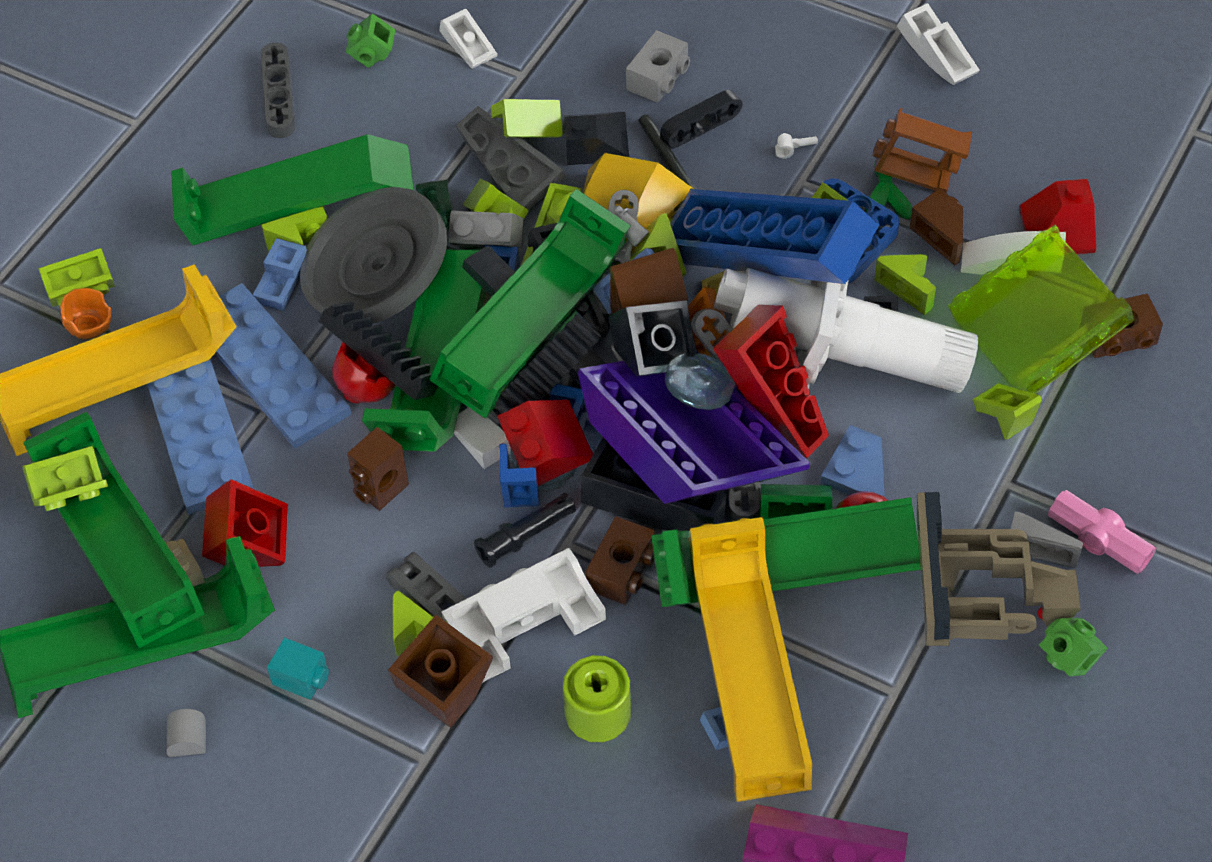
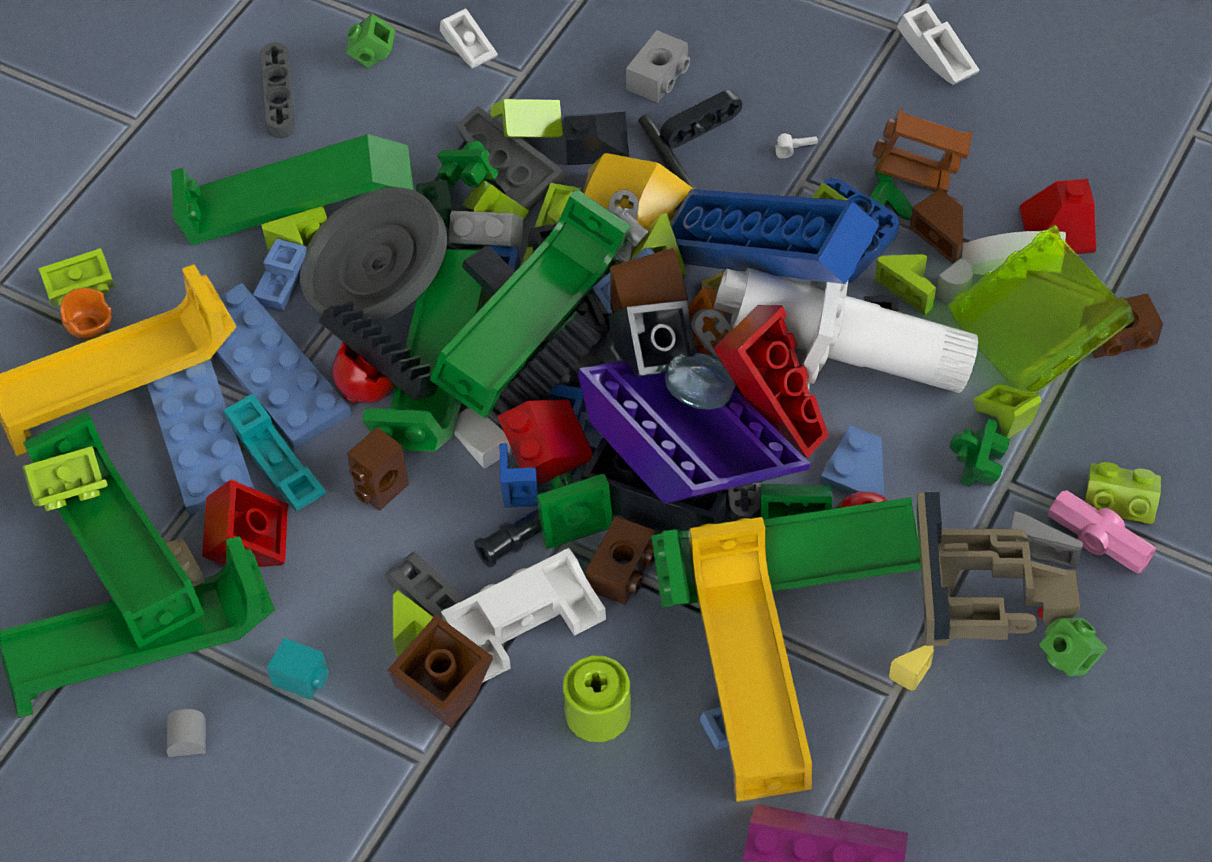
(272, 454): none -> teal slope
(466, 164): none -> green hips
(574, 509): none -> green tile
(911, 667): none -> light yellow slope
(954, 280): none -> light grey brick
(975, 451): none -> green hips
(1126, 492): none -> lime bracket

